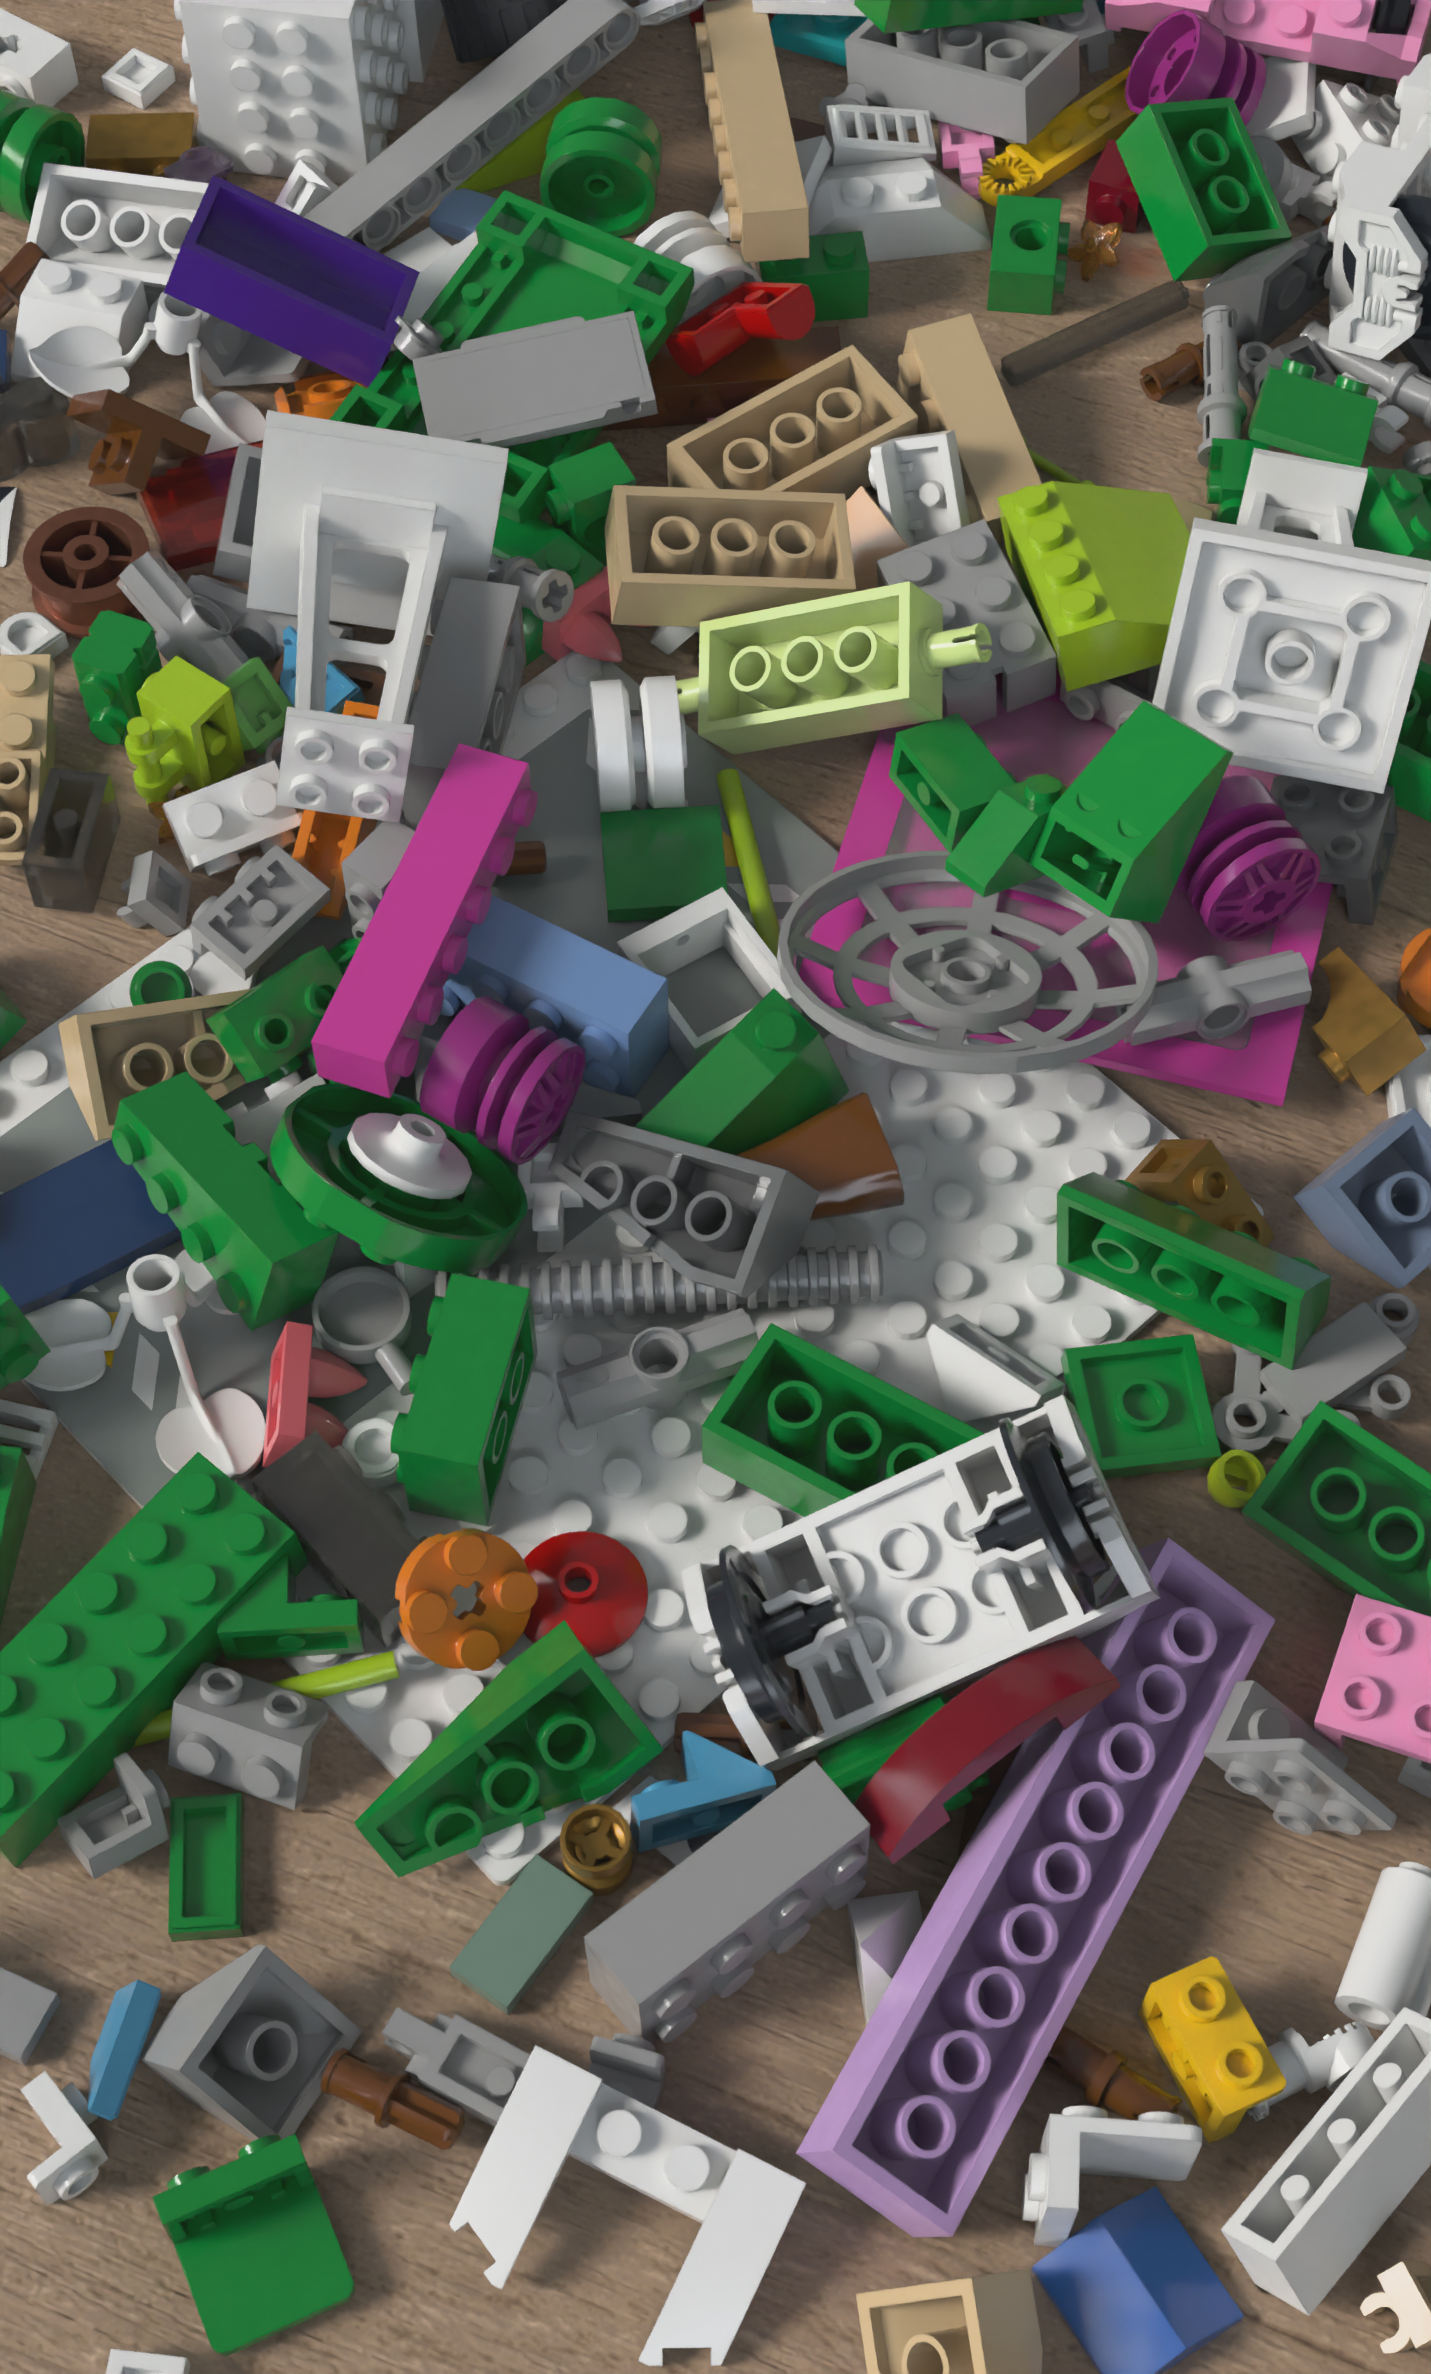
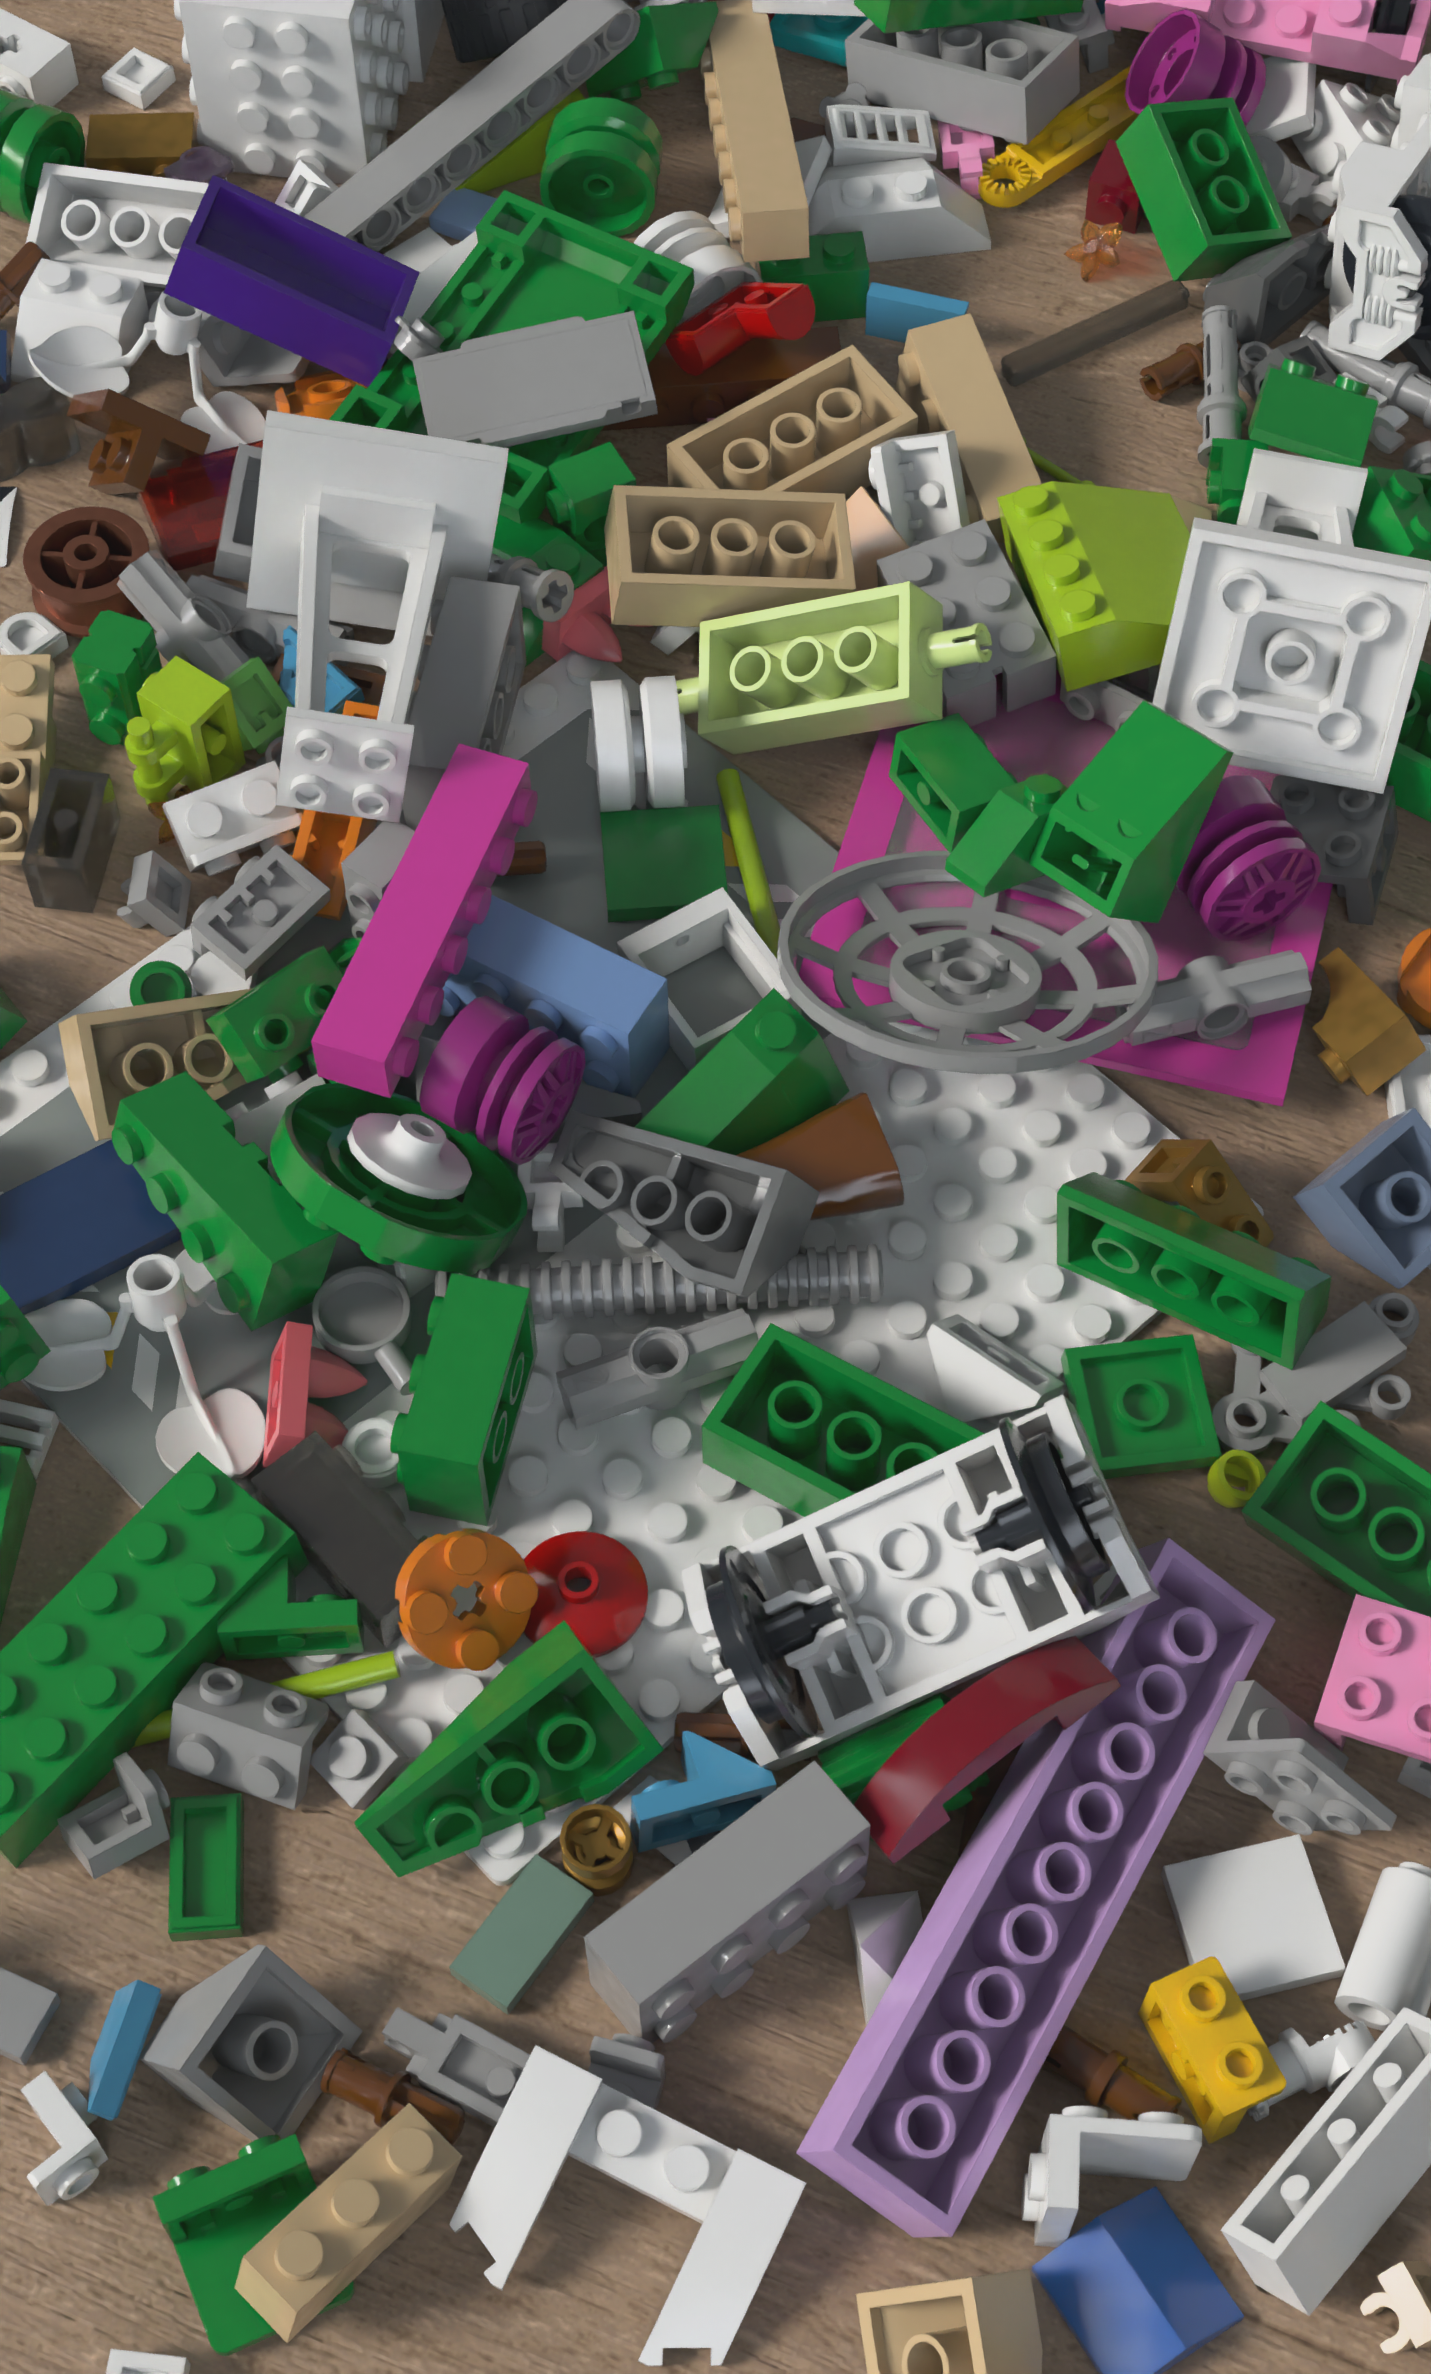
(347, 2222): none -> tan brick
(358, 1759): none -> light grey plate
(666, 45): none -> green slope
(896, 310): none -> dark azure tile
(1025, 255): green brick -> none
(1256, 1916): none -> white tile

